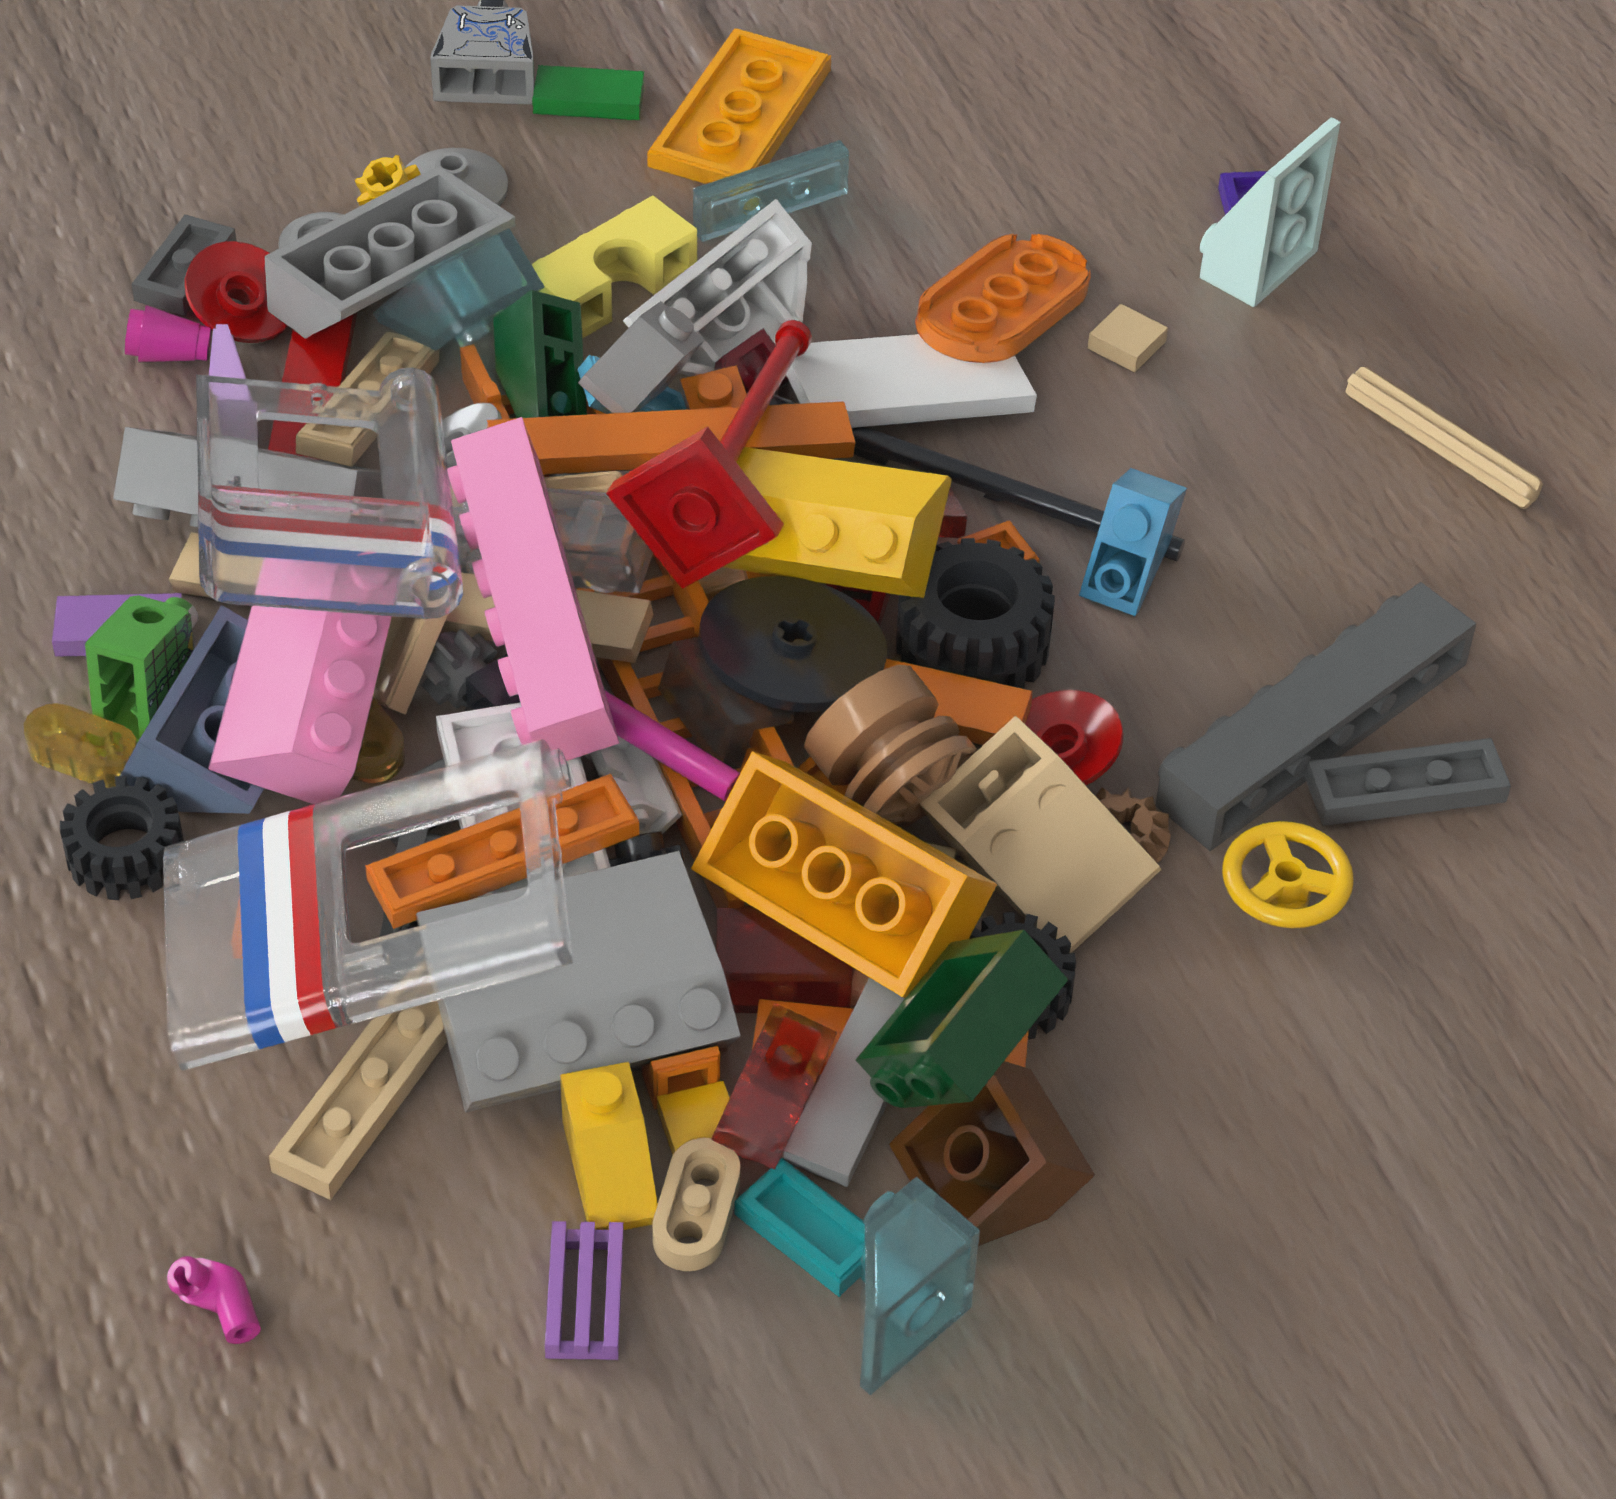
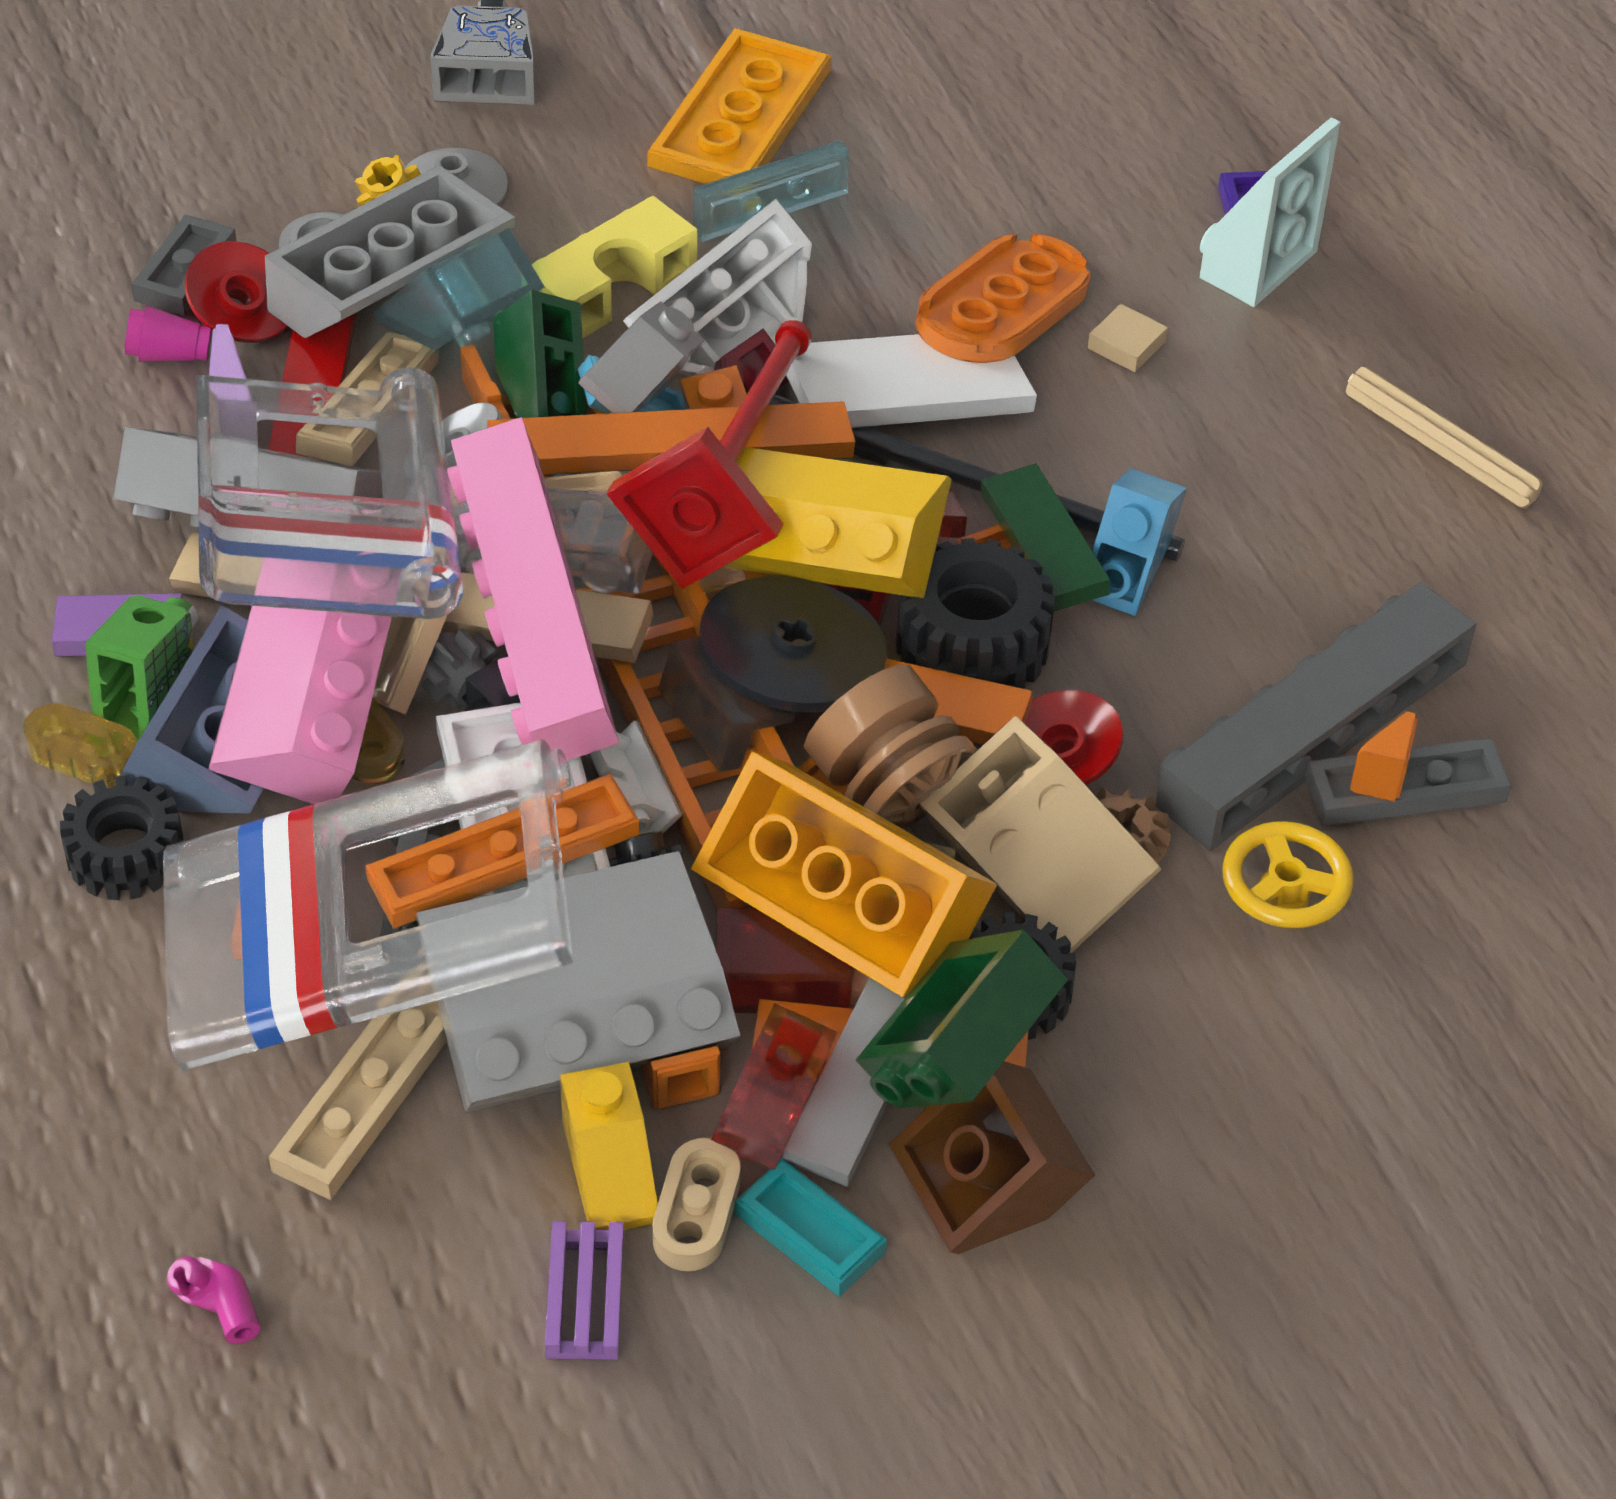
(588, 92): green tile -> none
(672, 749): dark pink piece -> none
(692, 1113): yellow tile -> none
(912, 1278): clear light blue slope -> none
(1045, 532): none -> dark green tile
(1384, 760): none -> orange slope

